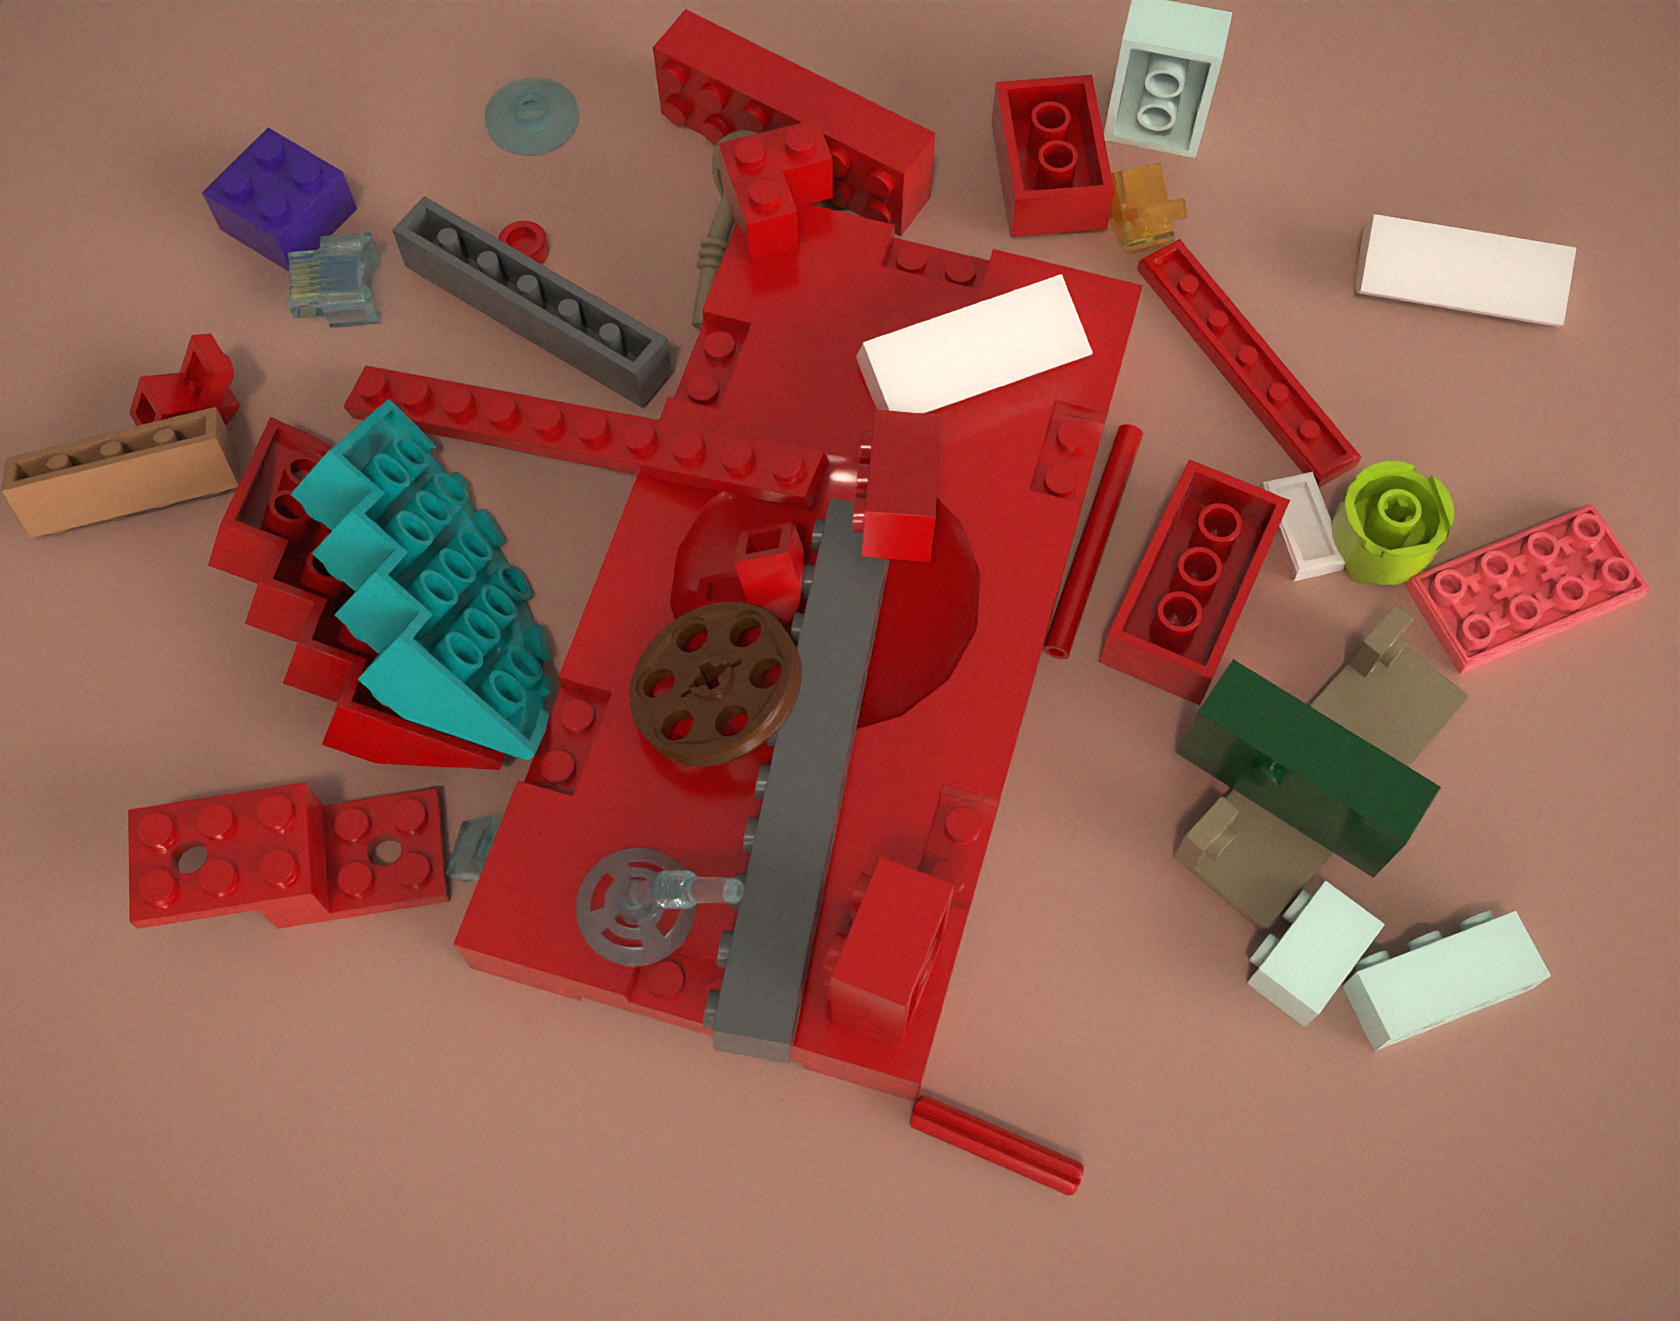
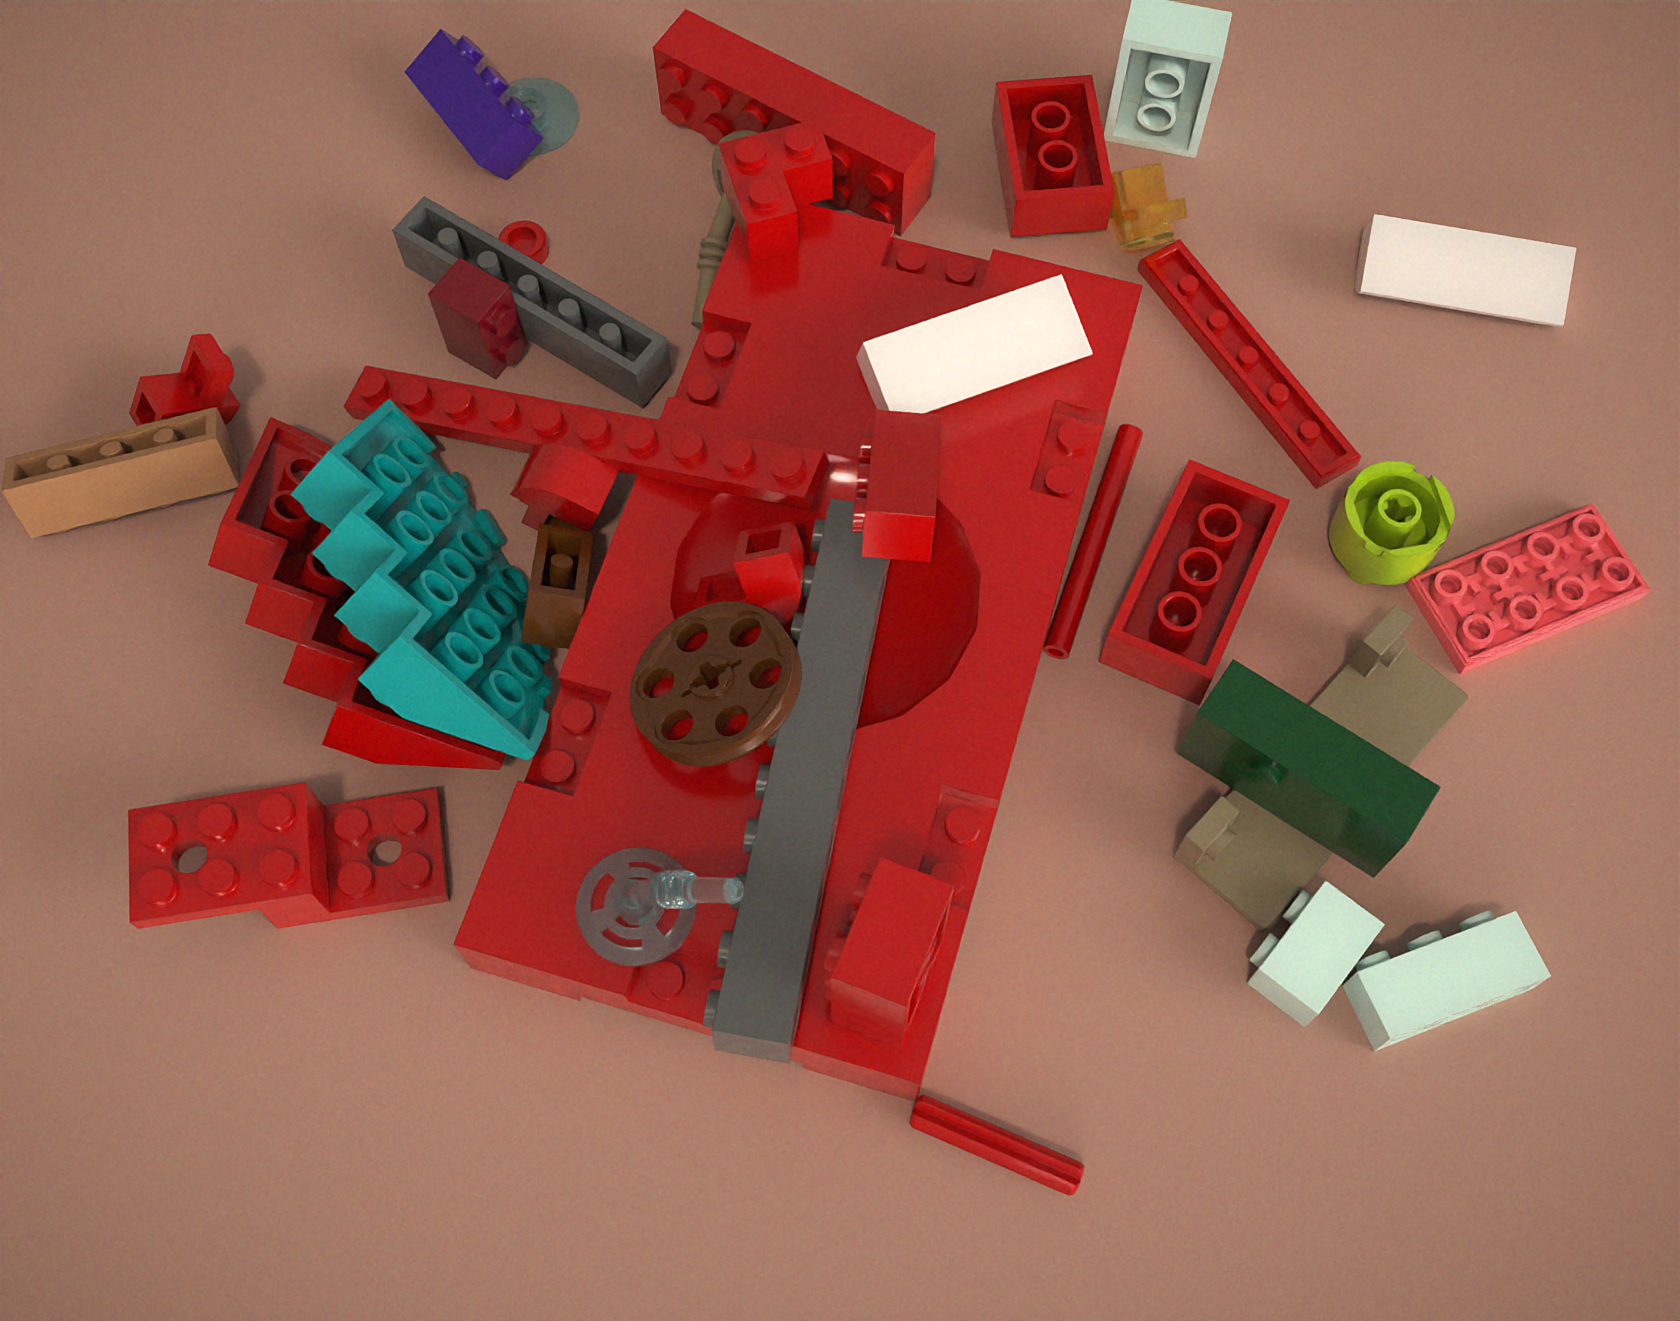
(279, 198): dark purple brick -> none
(335, 280): clear light blue piece -> none
(472, 848): clear light blue plate -> none
(475, 103): none -> dark purple brick
(478, 318): none -> dark red brick
(557, 584): none -> reddish brown brick
(563, 484): none -> red brick
(1305, 528): white tile -> none

